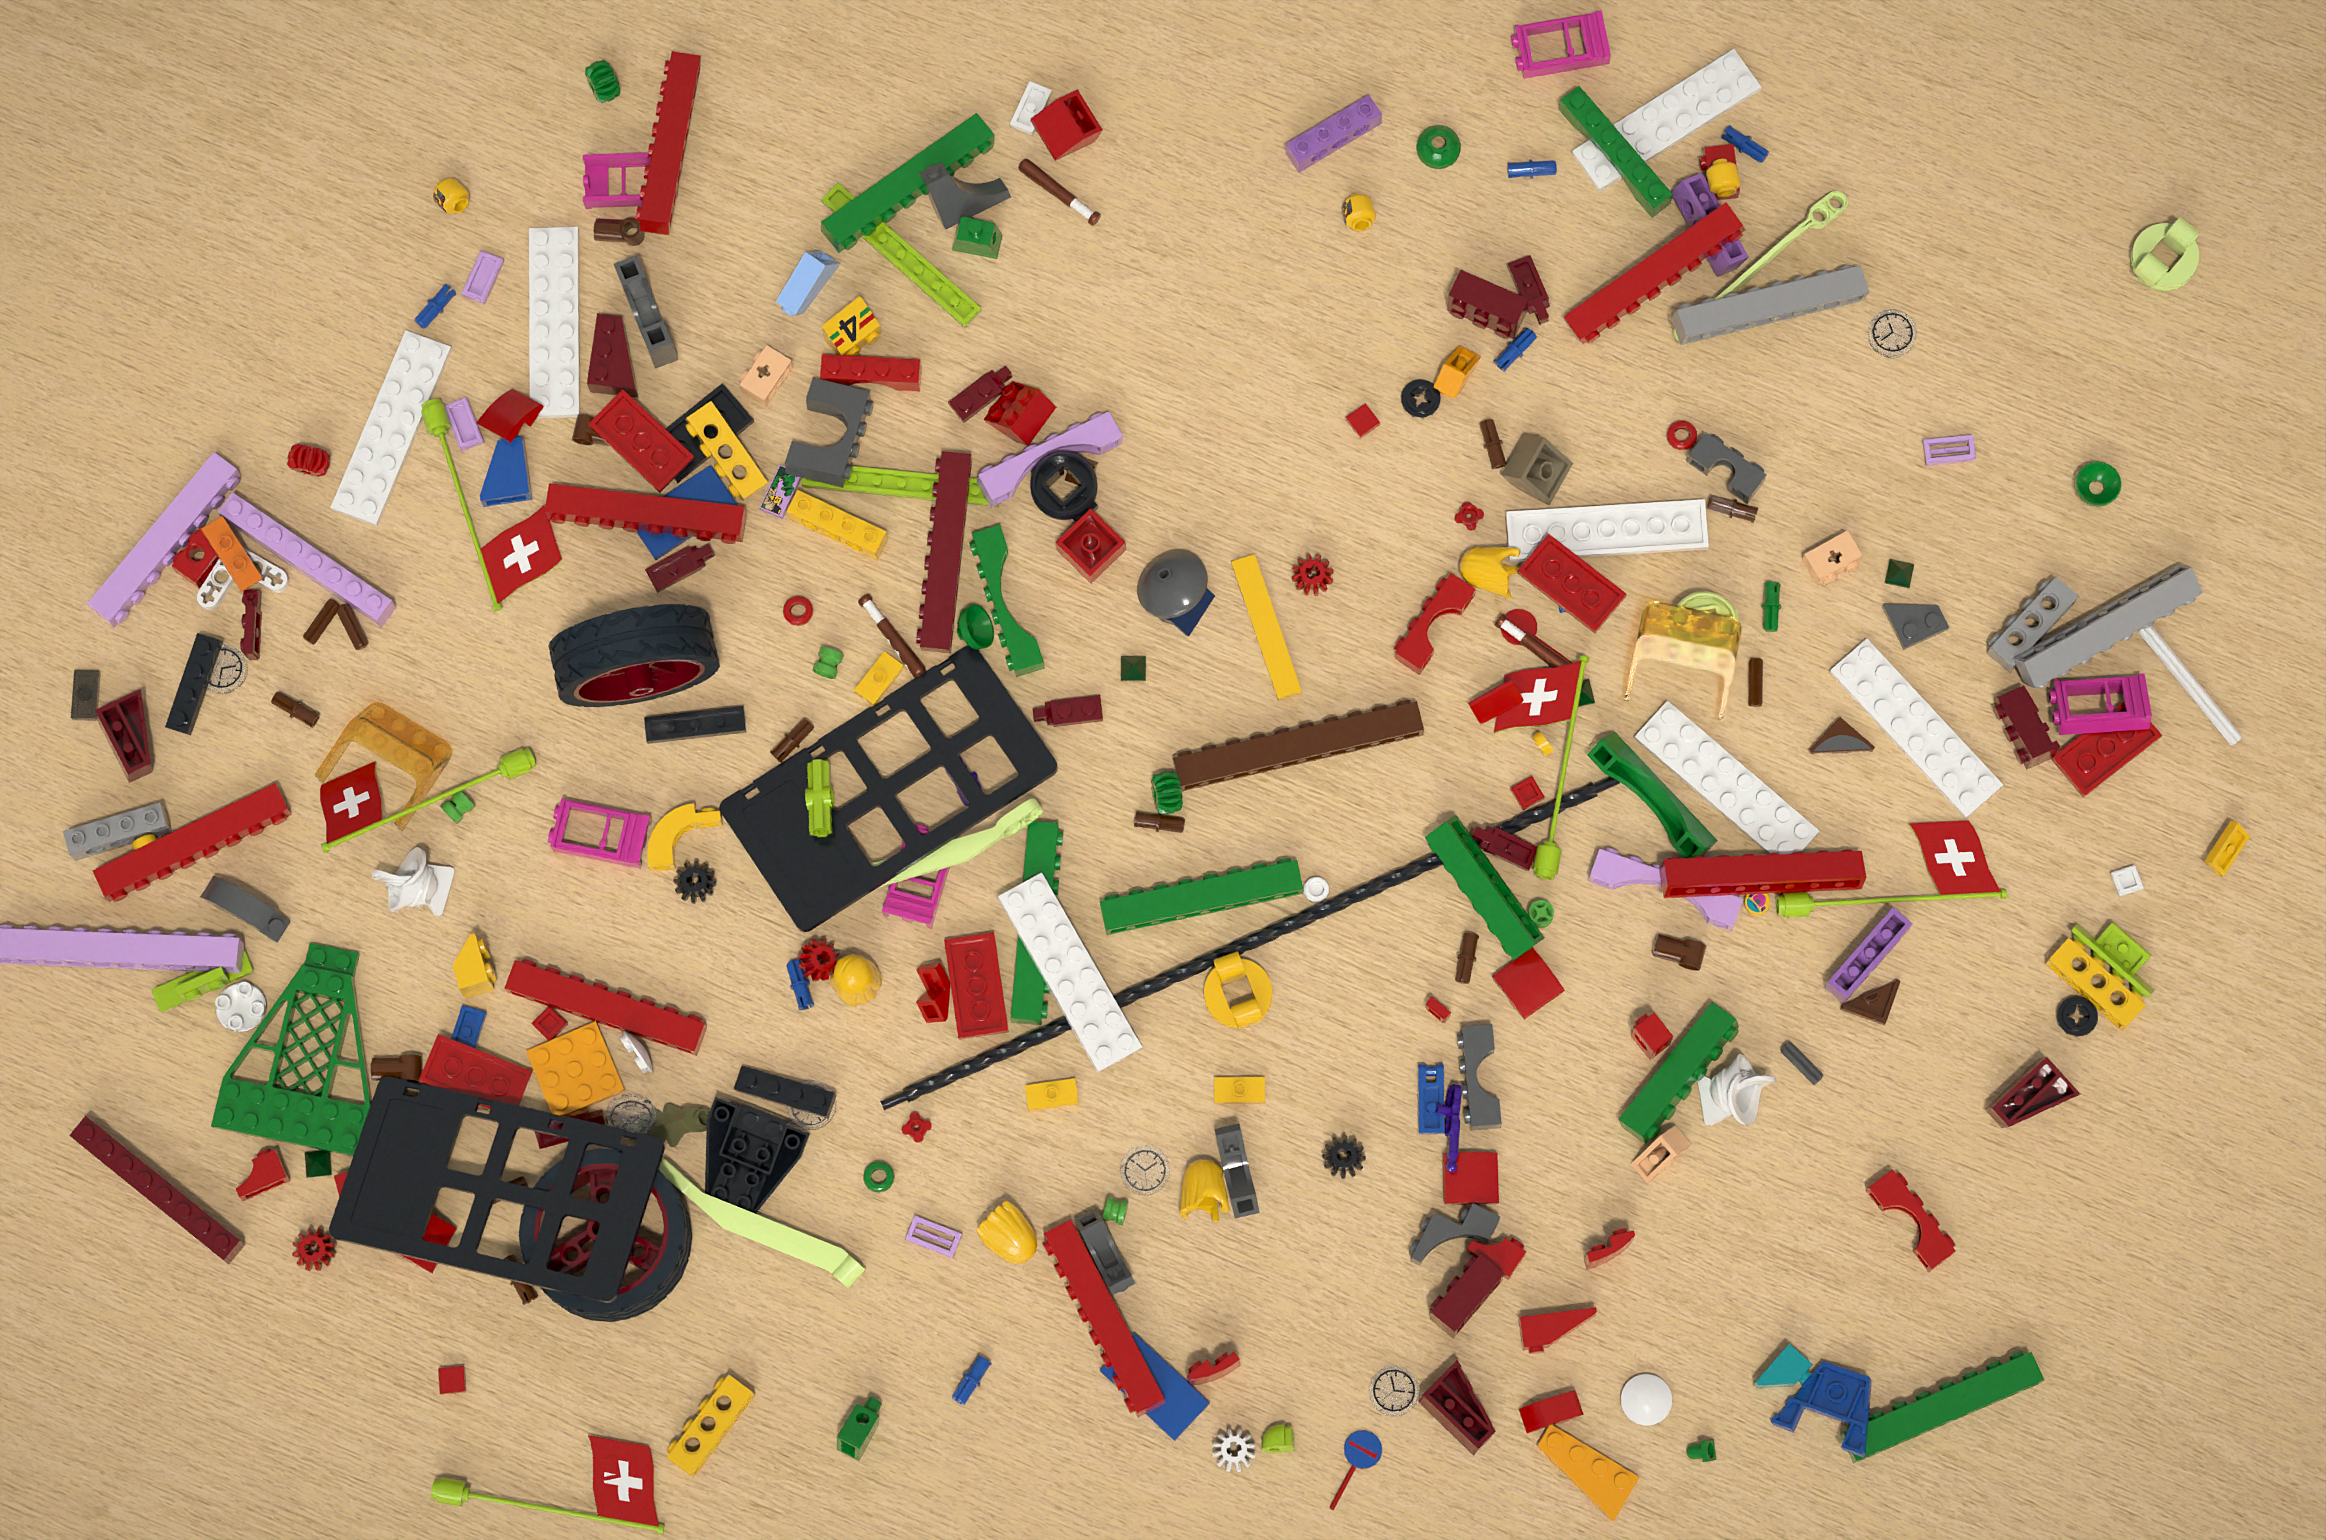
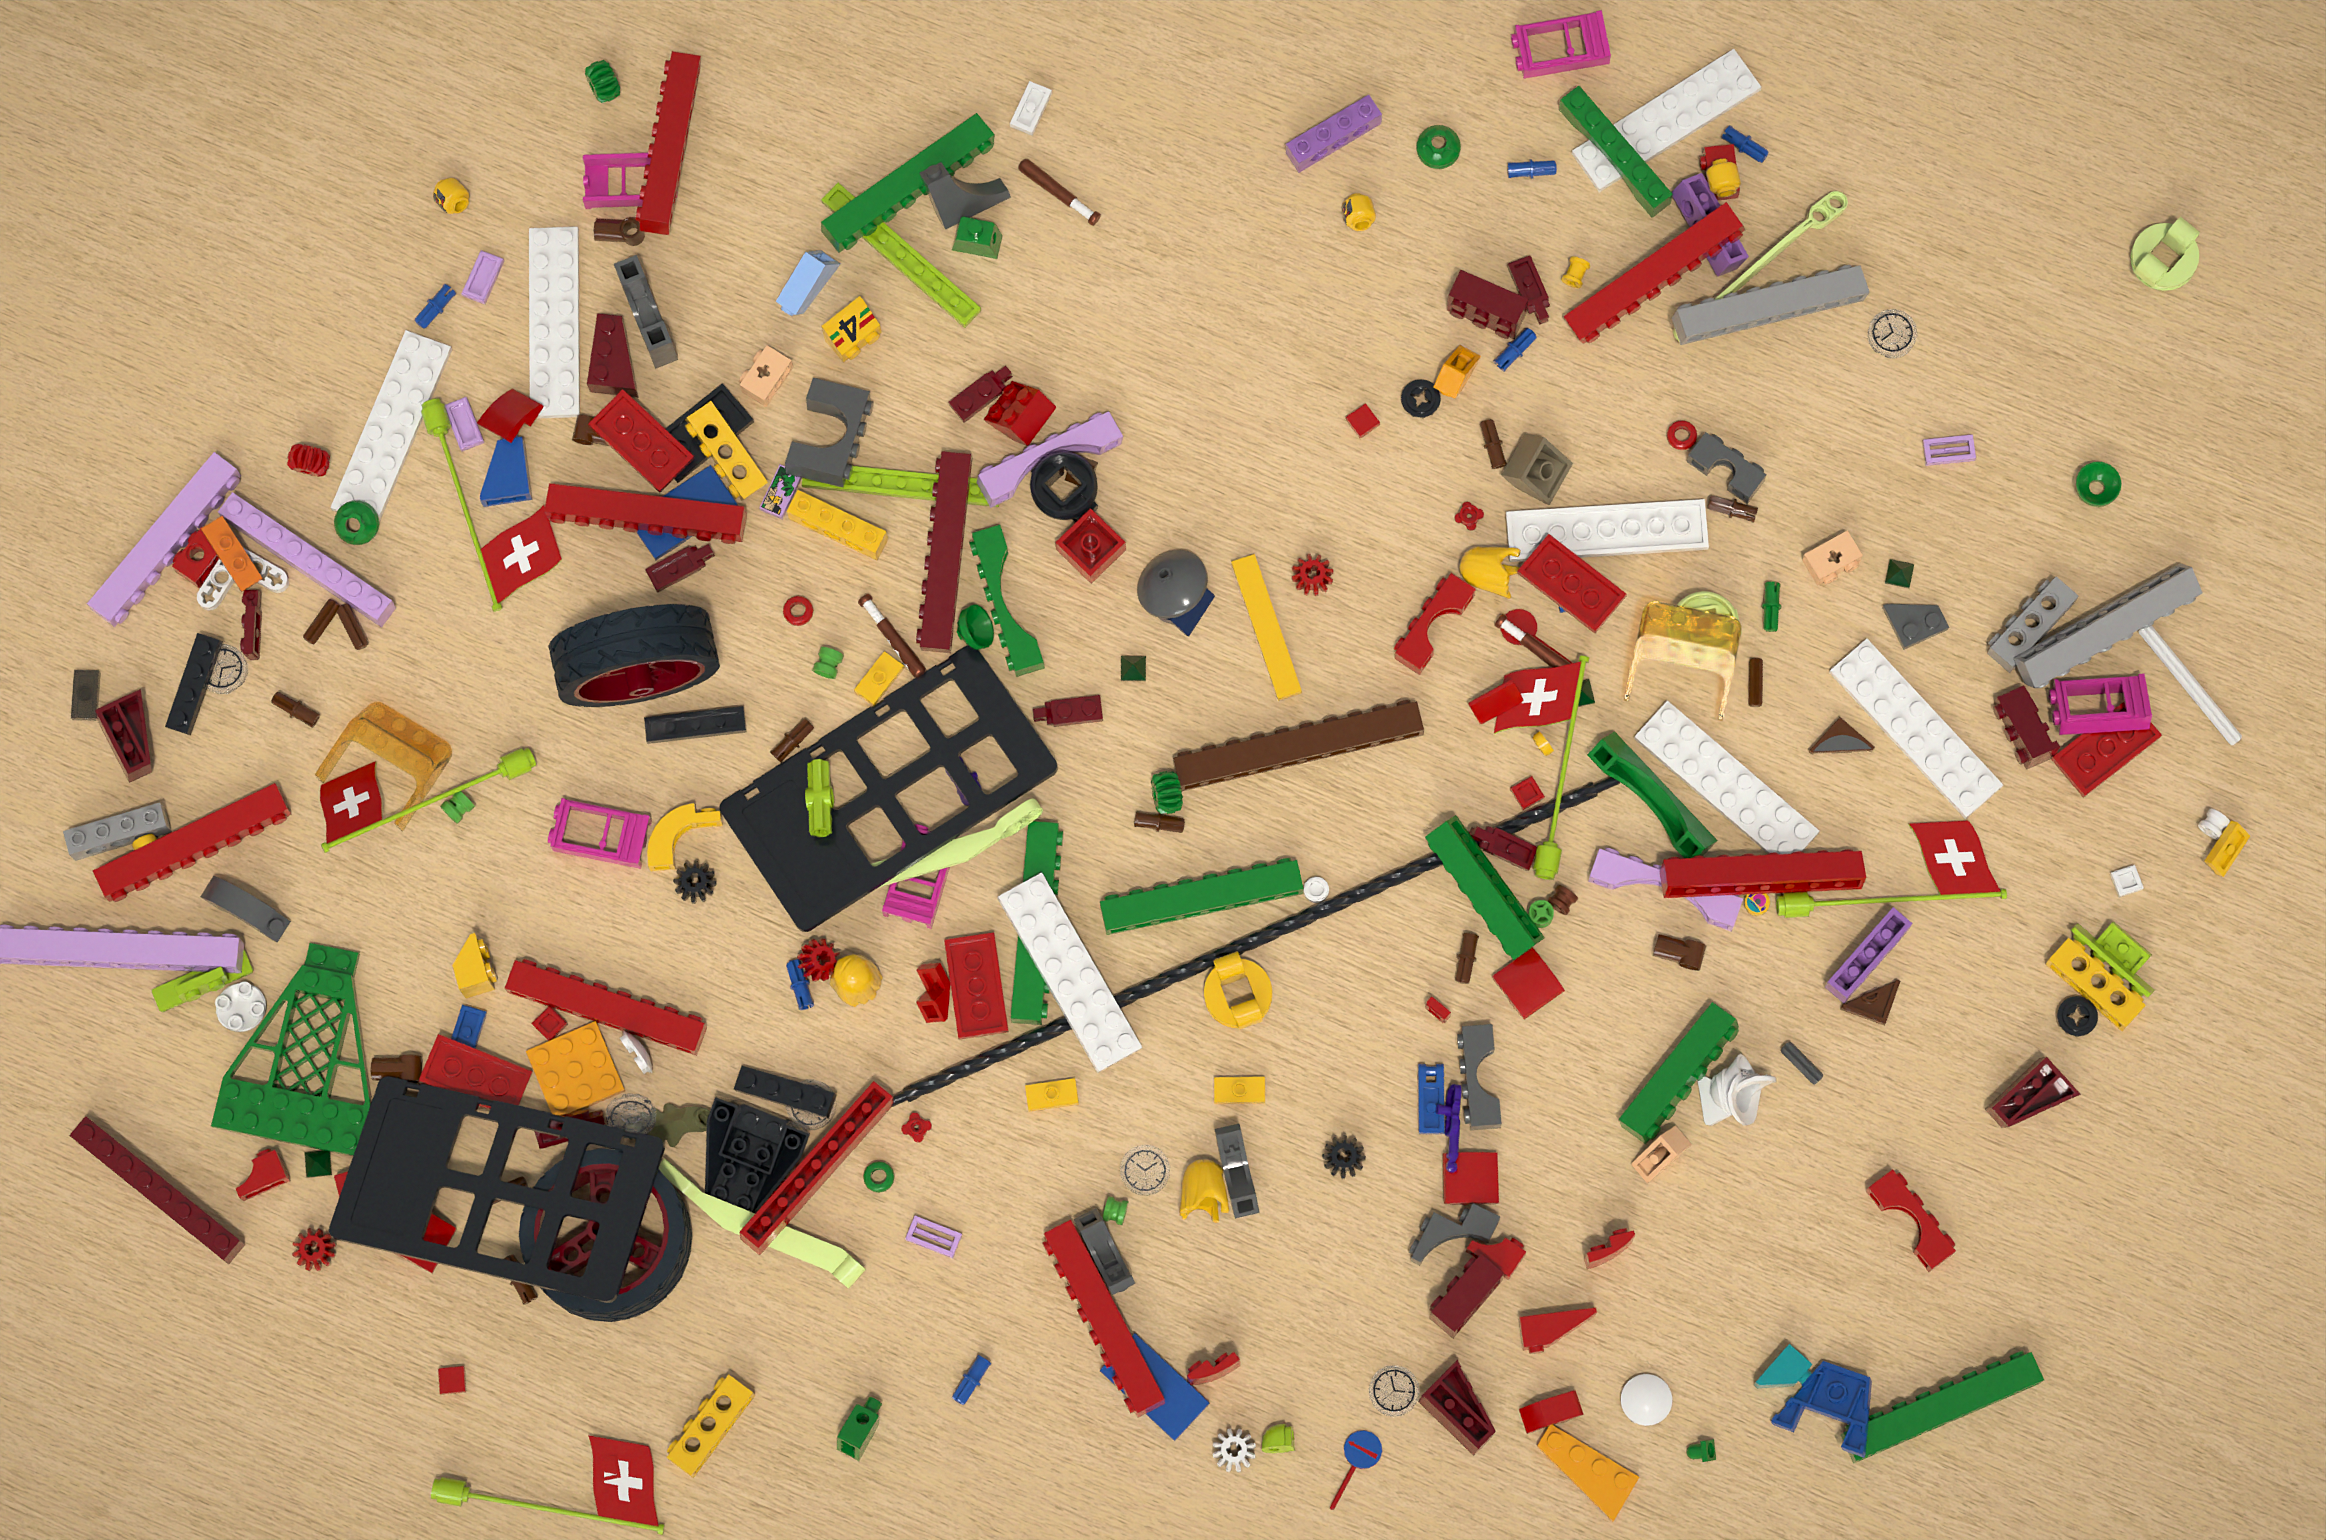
(364, 514): none -> green piece
(417, 883): white helmet -> none
(816, 1168): none -> red brick
(892, 372): red arch -> none
(1008, 1234): yellow hair -> none
(1066, 125): red slope -> none
(1562, 899): none -> copper wheel
(1575, 272): none -> yellow bush
(1651, 1035): red brick -> none
(2214, 824): none -> white wheel

